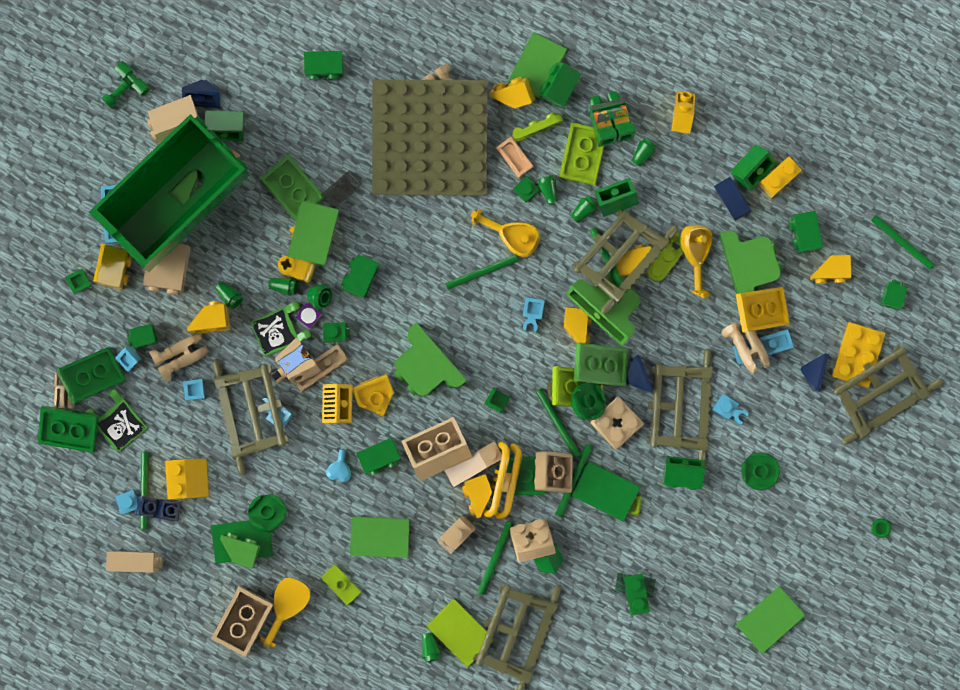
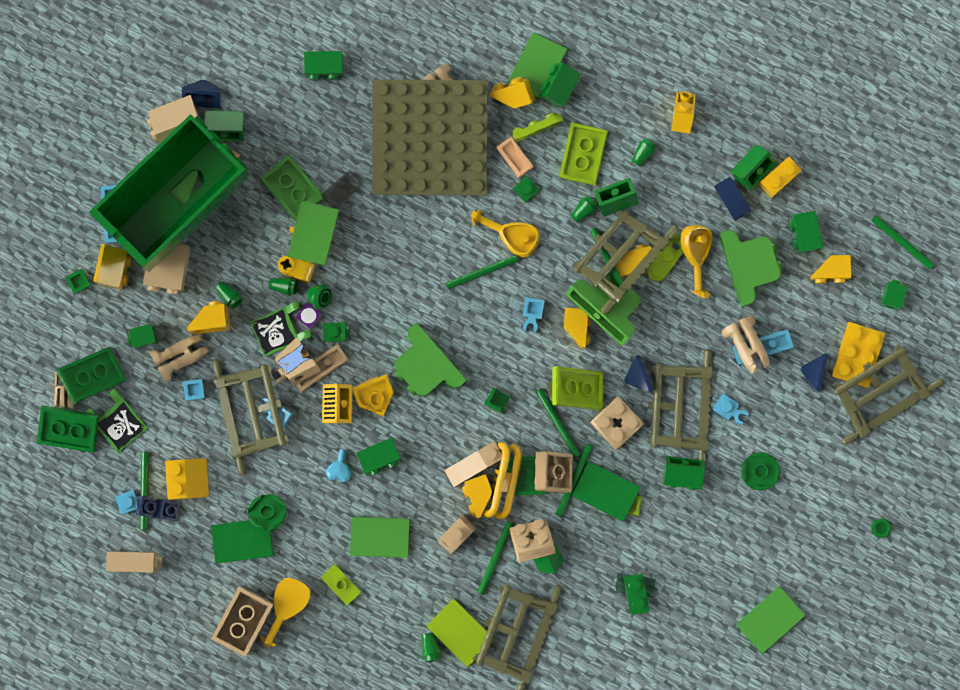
(128, 358): medium azure plate -> none
(129, 82): green bar -> none
(241, 552): bright green slope -> none
(360, 276): green brick -> none
(436, 449): tan brick -> none
(548, 188): green cone -> none
(588, 401): green tile -> none
(601, 364): bright green tile -> none
(610, 119): green hips -> none
(762, 309): yellow plate -> none

